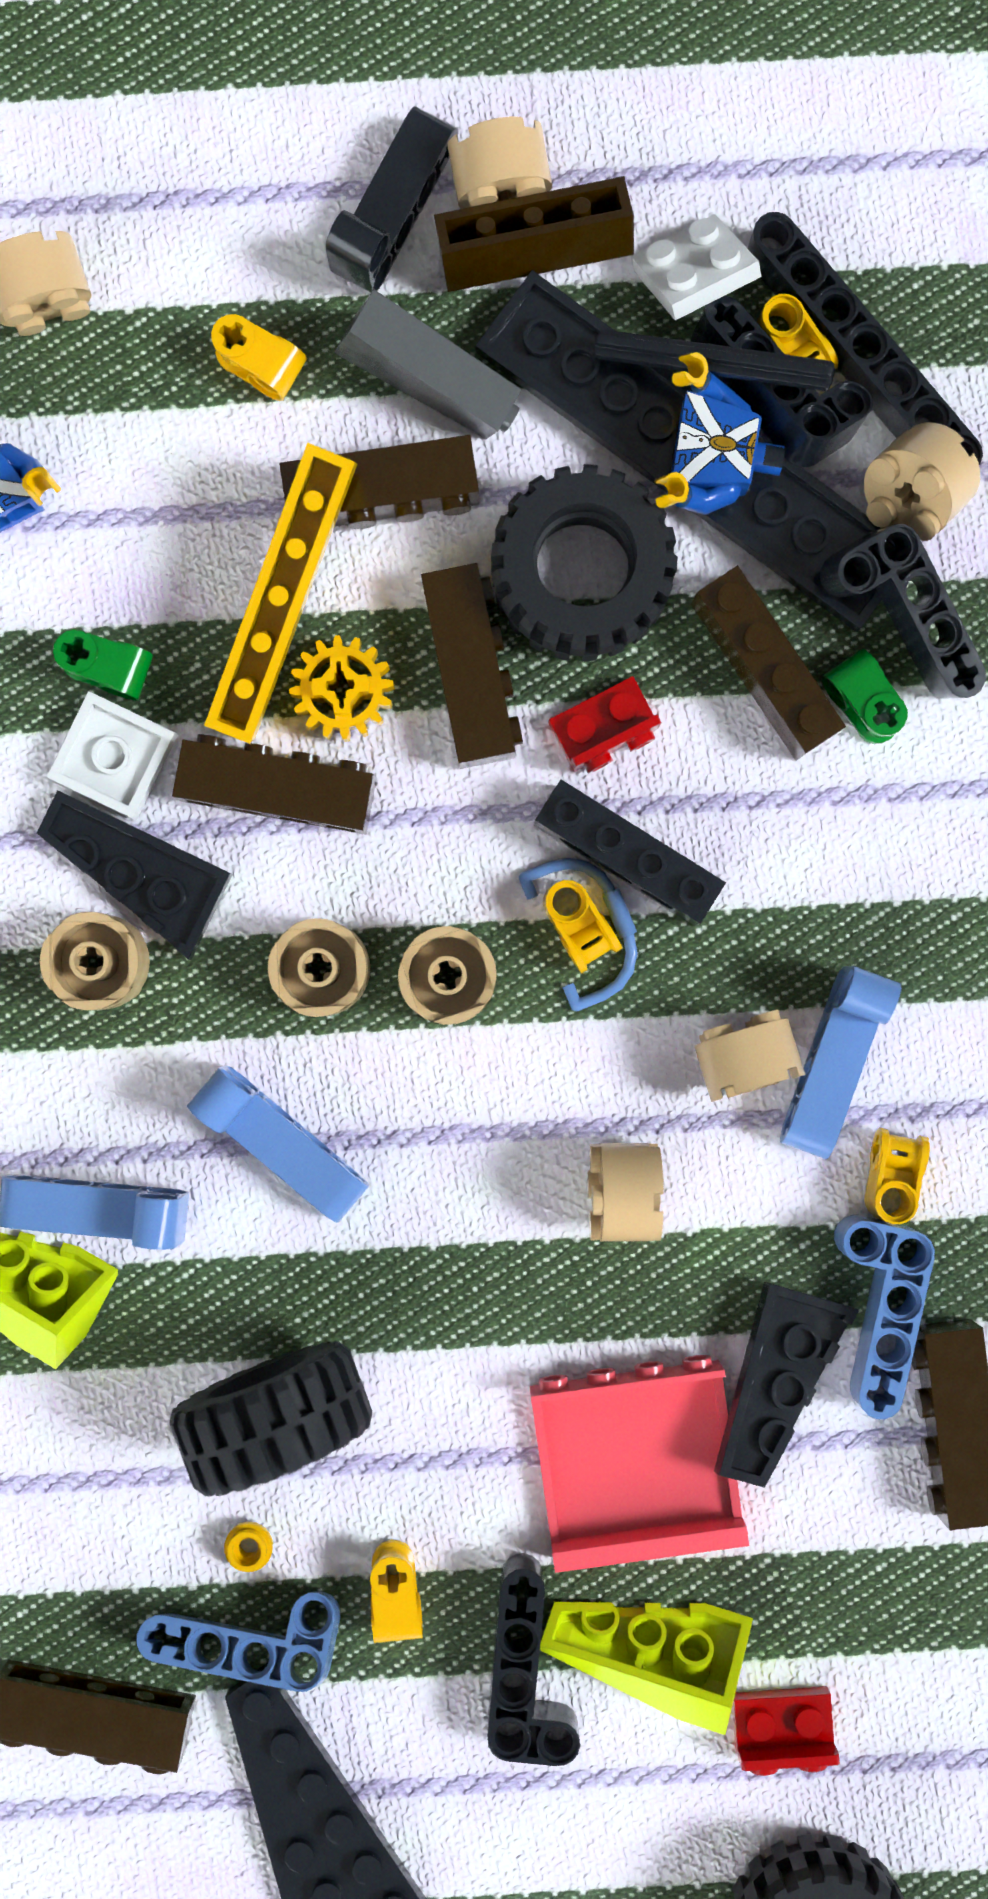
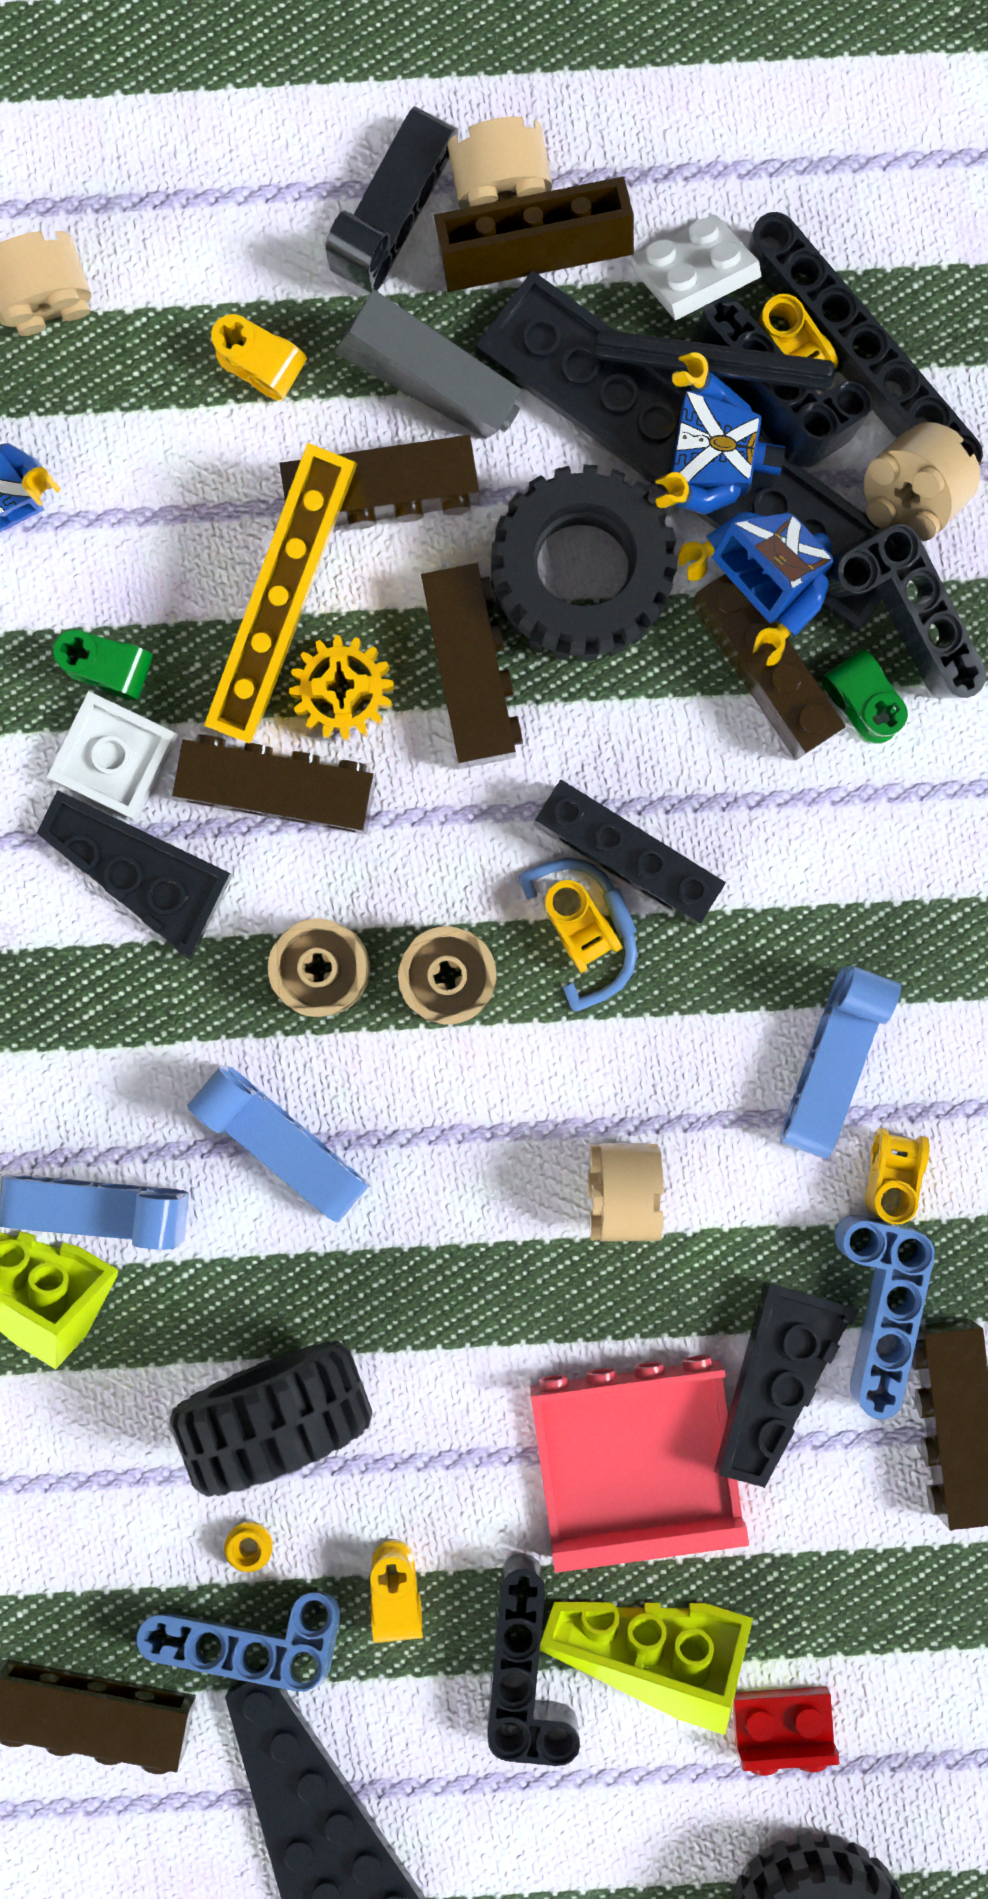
(84, 936): tan brick -> none
(605, 725): red bracket -> none
(748, 1057): tan brick -> none
(773, 565): none -> blue torso

